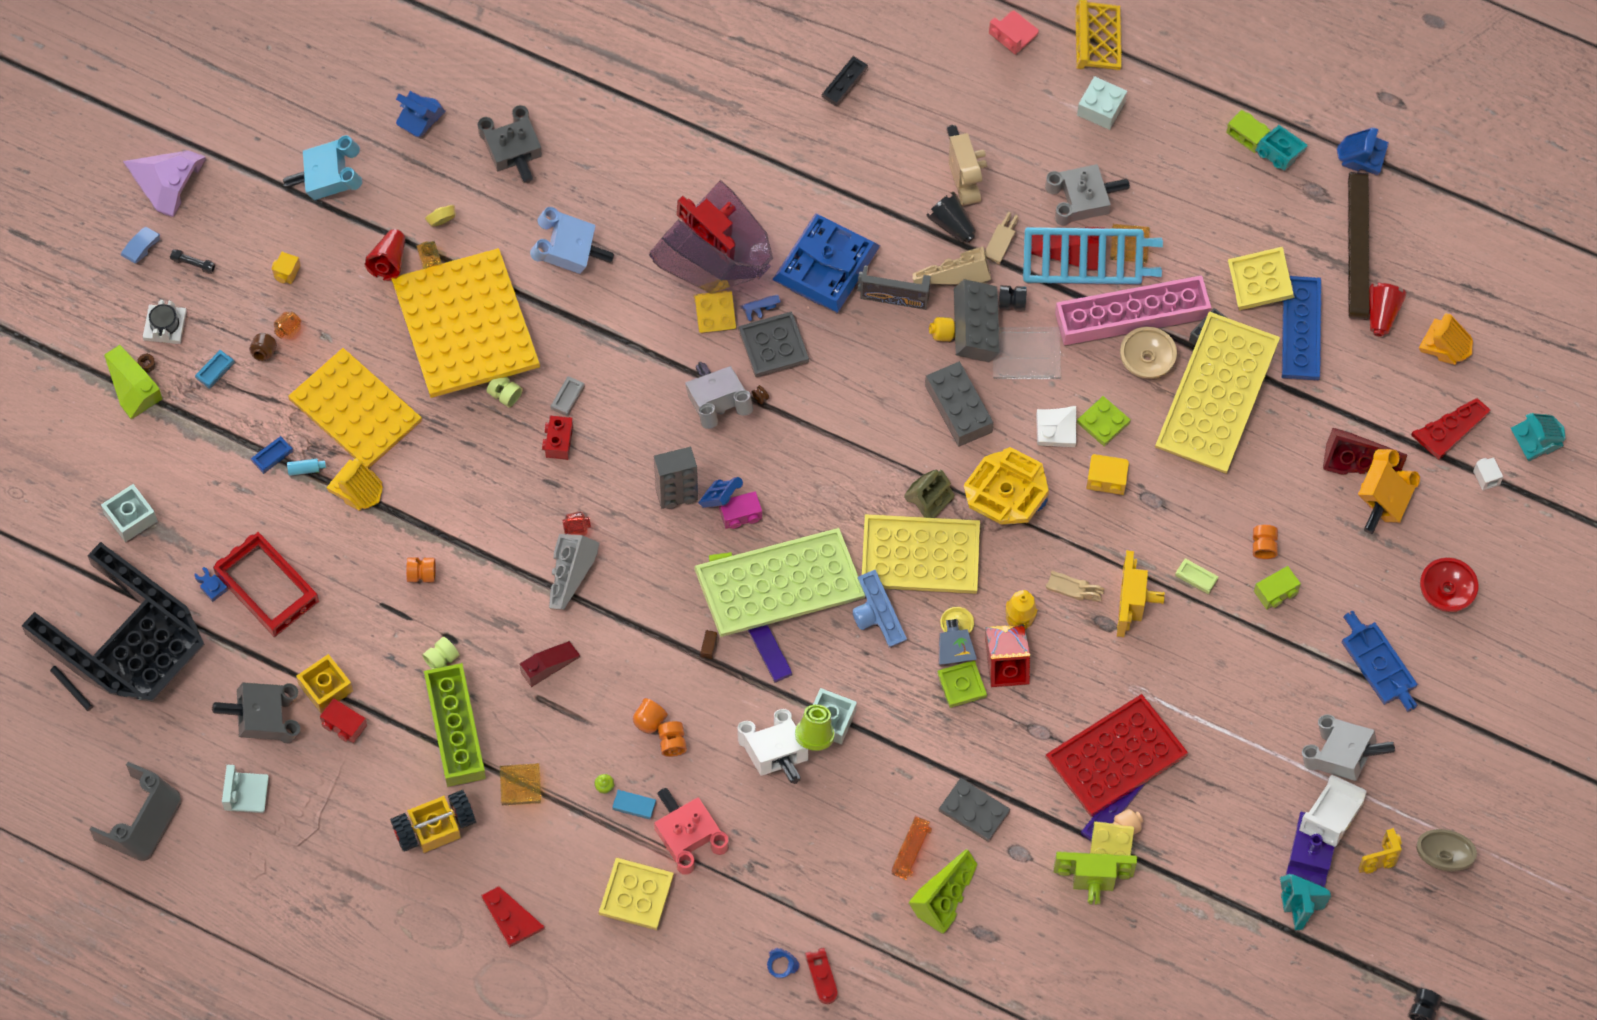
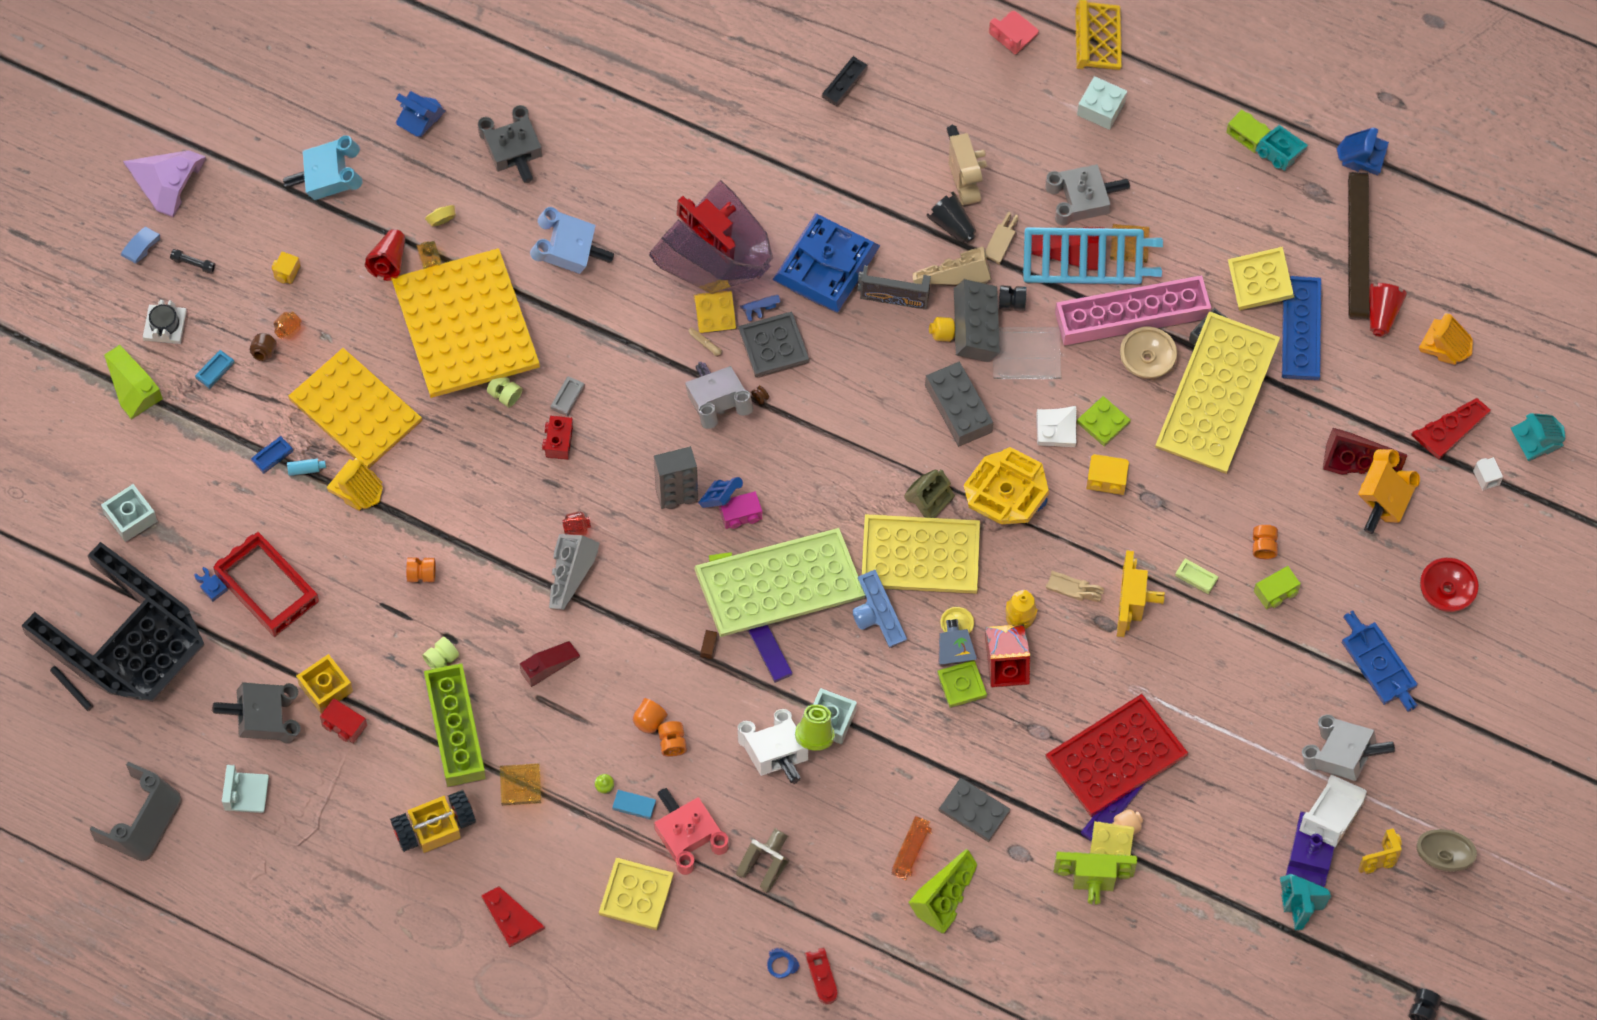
(150, 367): reddish brown bush -> none
(706, 342): none -> tan piece
(778, 864): none -> dark tan piece

